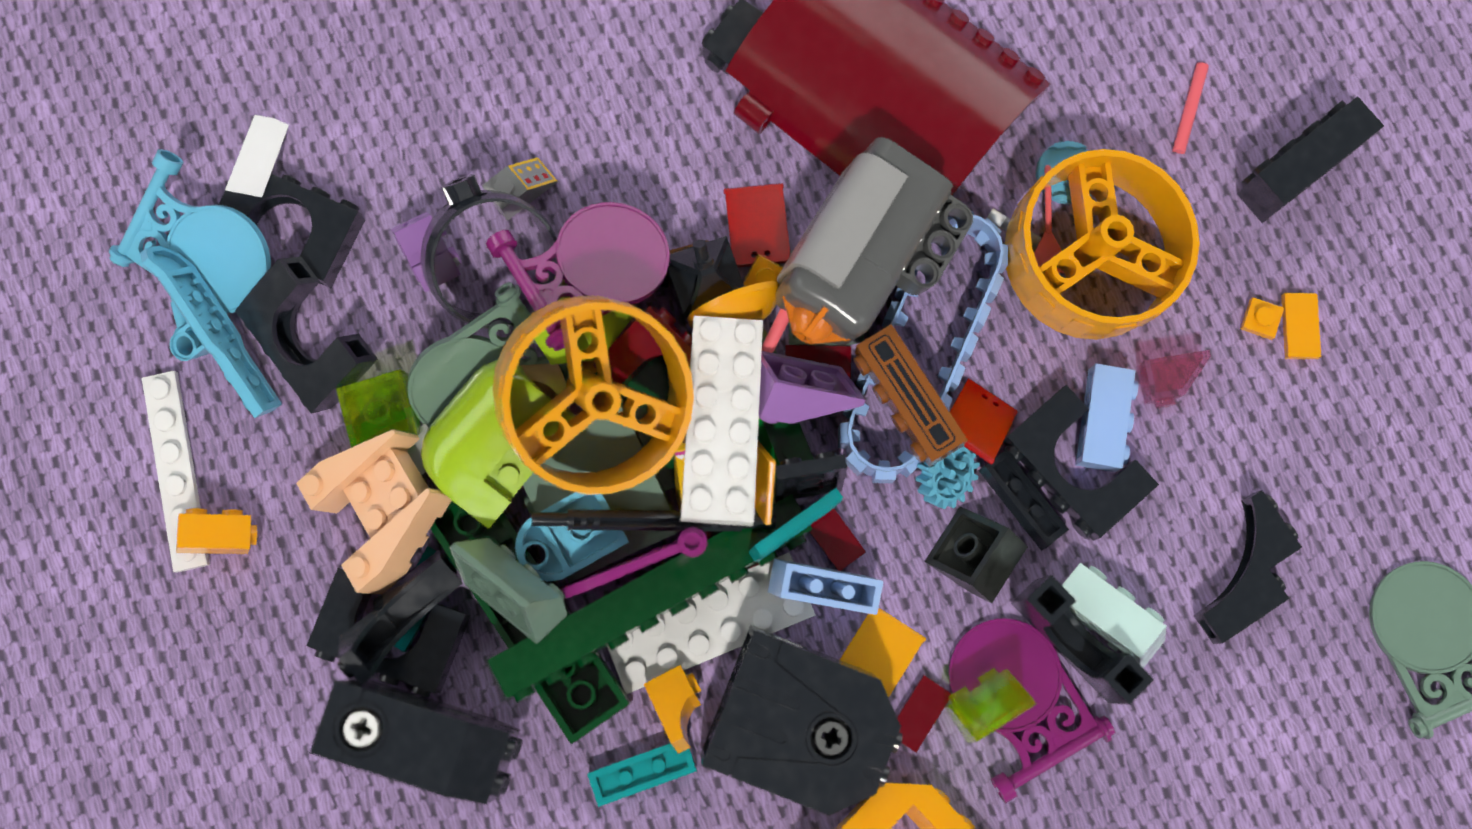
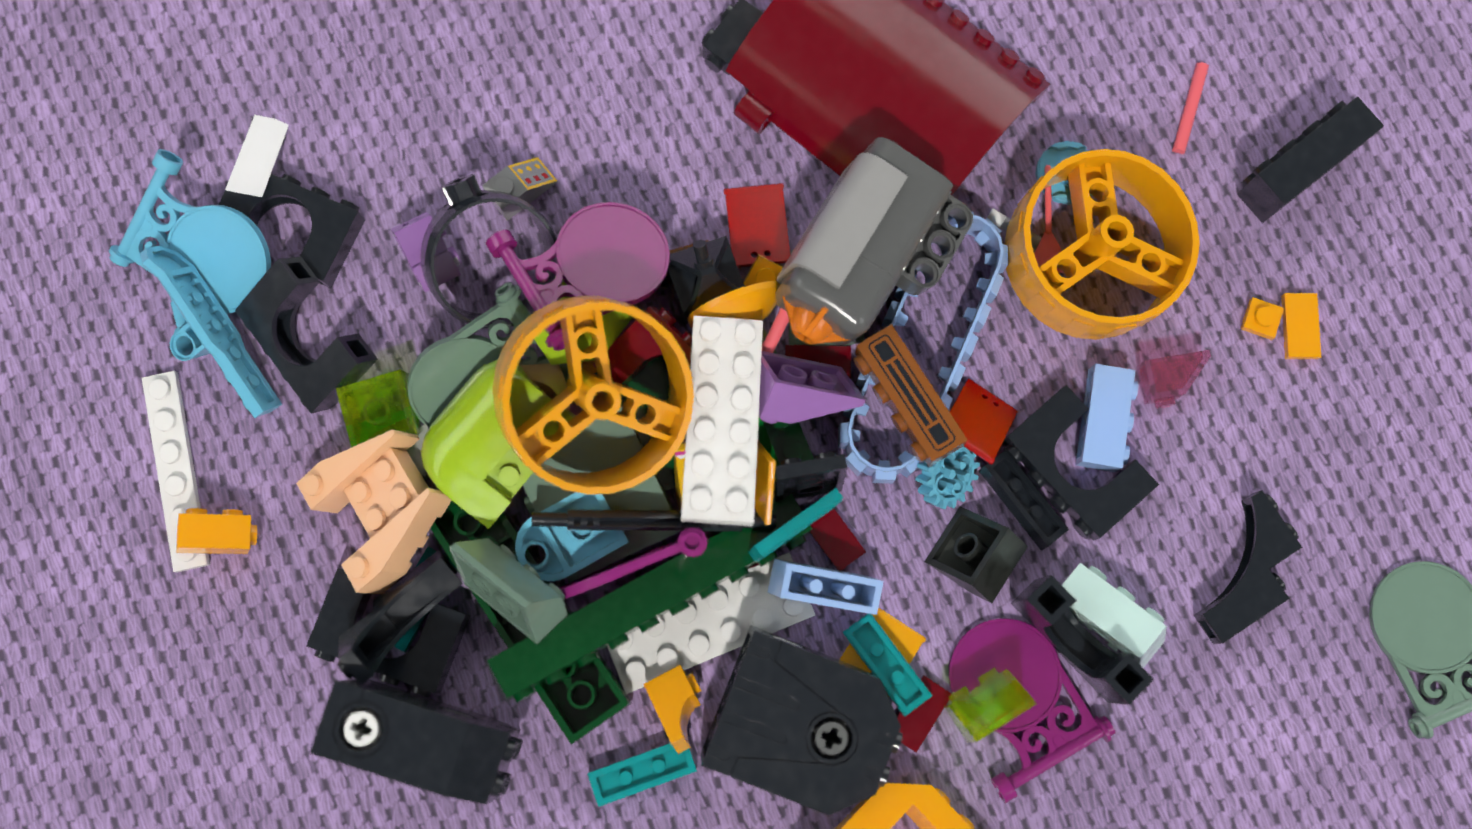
(887, 664): none -> teal tile

